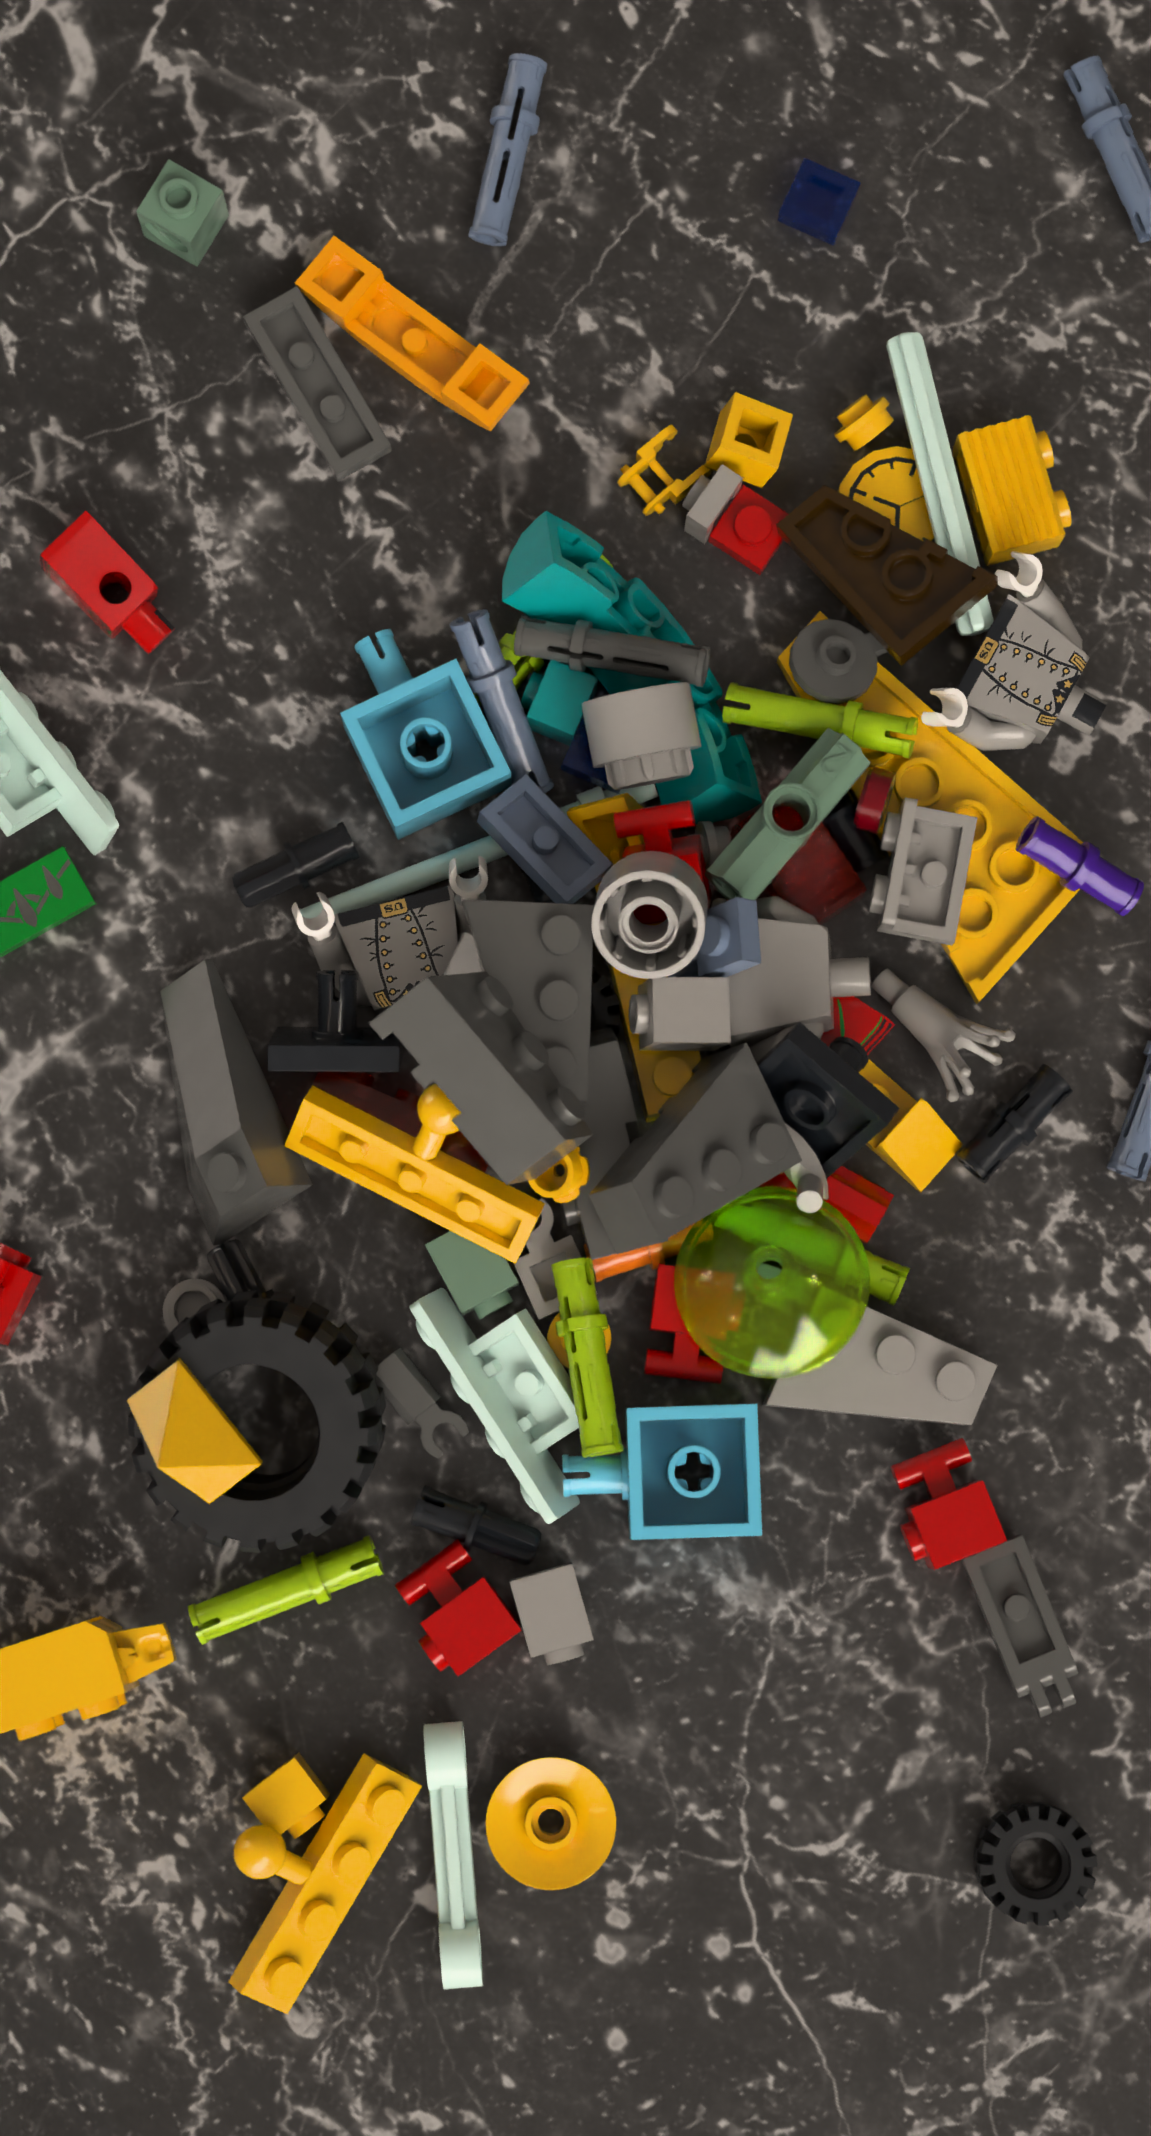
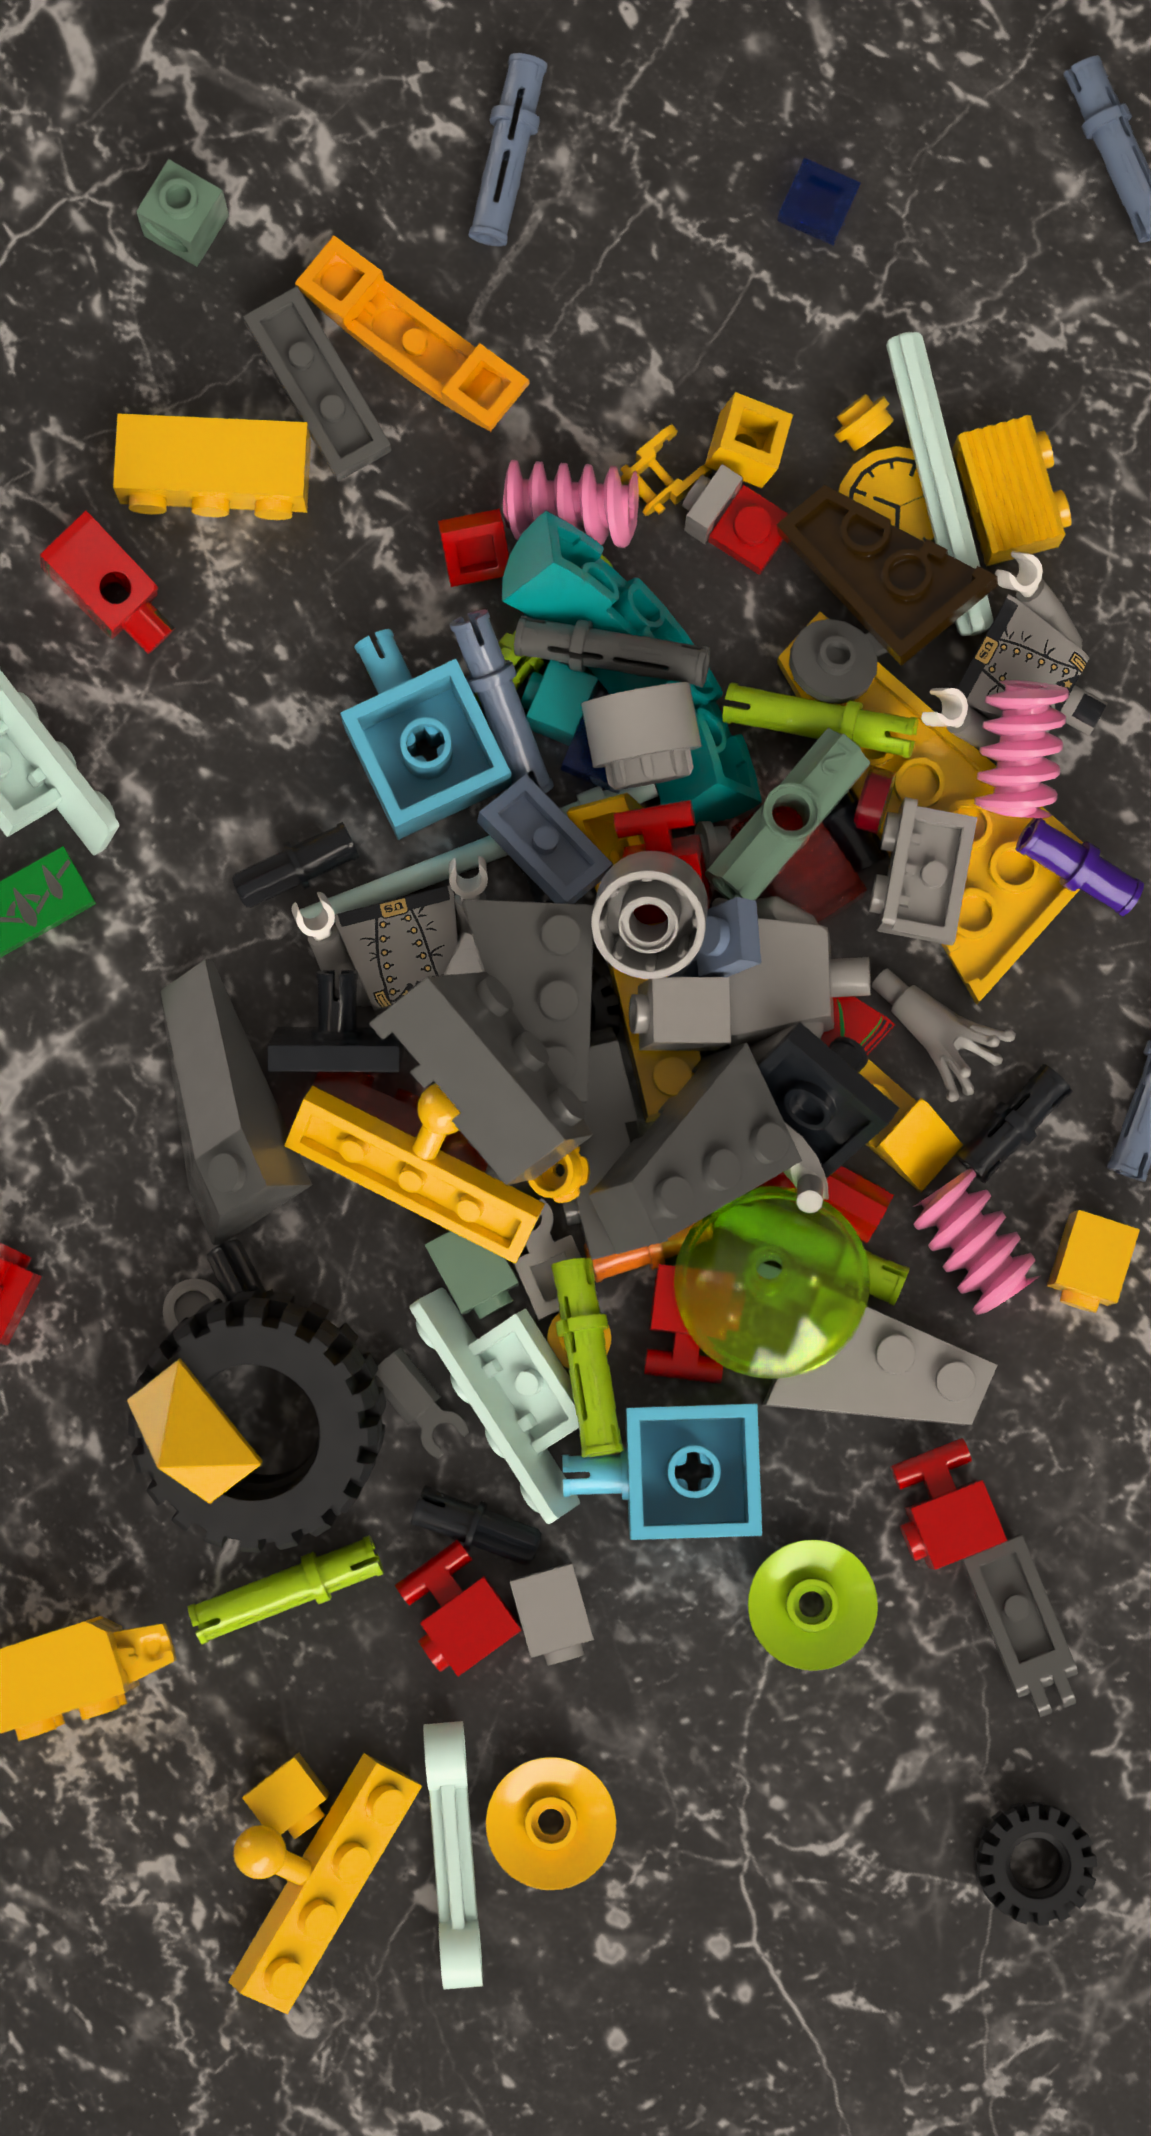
(212, 465): none -> yellow brick
(474, 547): none -> red plate
(584, 504): none -> bright pink piece
(846, 1614): none -> lime dish
(975, 1242): none -> bright pink piece
(1022, 748): none -> bright pink piece
(1092, 1260): none -> yellow brick

